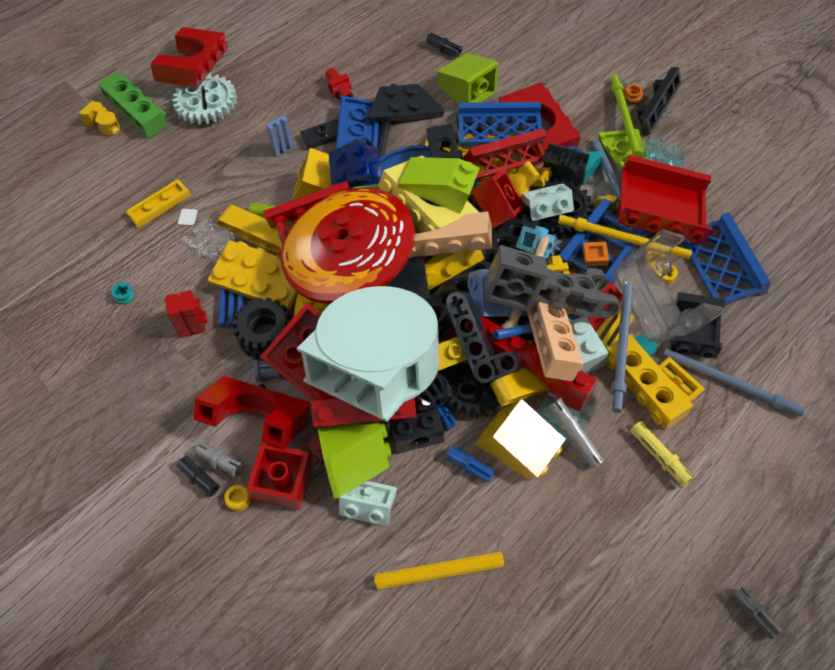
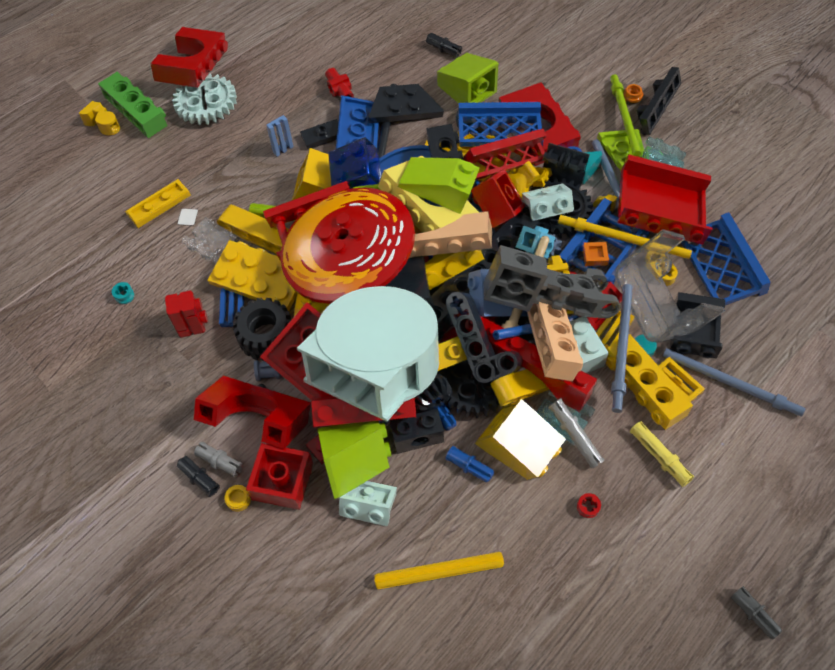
(594, 500): none -> red bush

